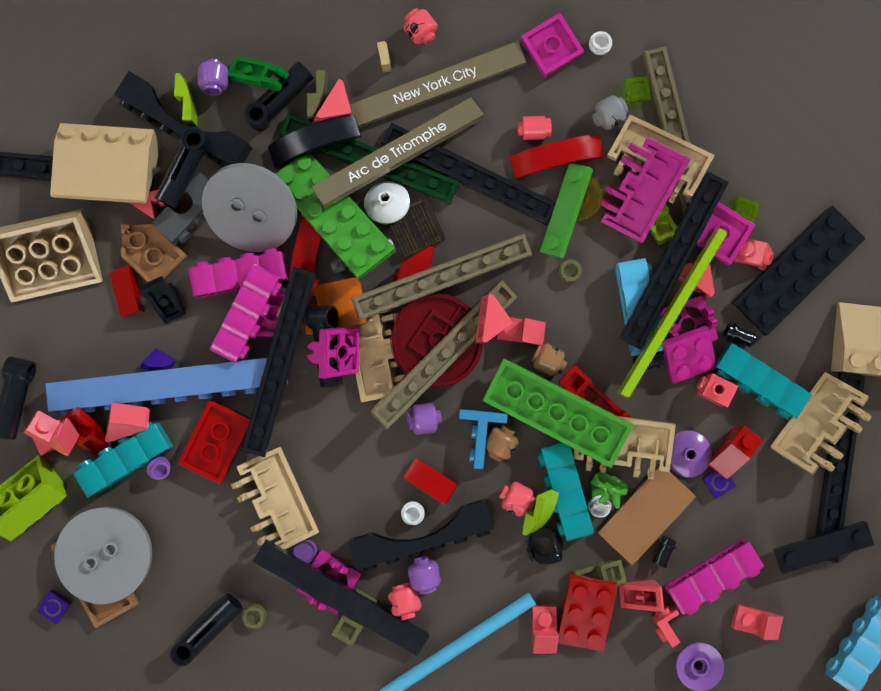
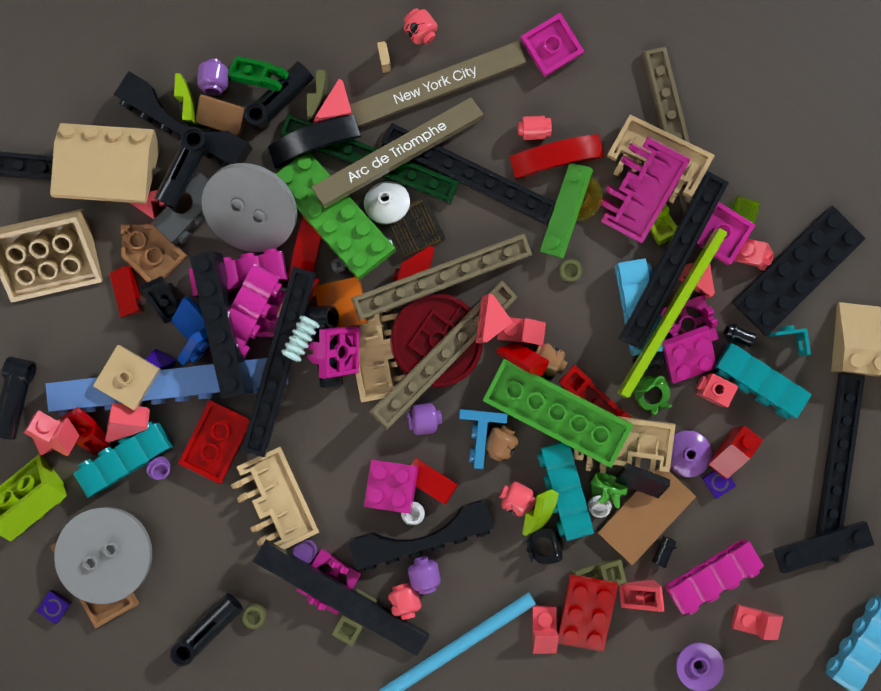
(127, 377): none -> tan plate
(191, 325): none -> blue bracket
(220, 115): none -> medium nougat slope
(228, 361): none -> black arch
(300, 338): none -> light aqua piece
(391, 486): none -> dark pink plate
(524, 358): none -> red slope
(600, 43): white plate -> none
(610, 112): light grey head -> none
(637, 89): clear neon green tile -> none
(642, 480): none -> black tile
(647, 383): none -> bright green piece
(664, 630): coral bracket -> none
(800, 334): none -> teal bracket
(819, 421): tan hinge -> none

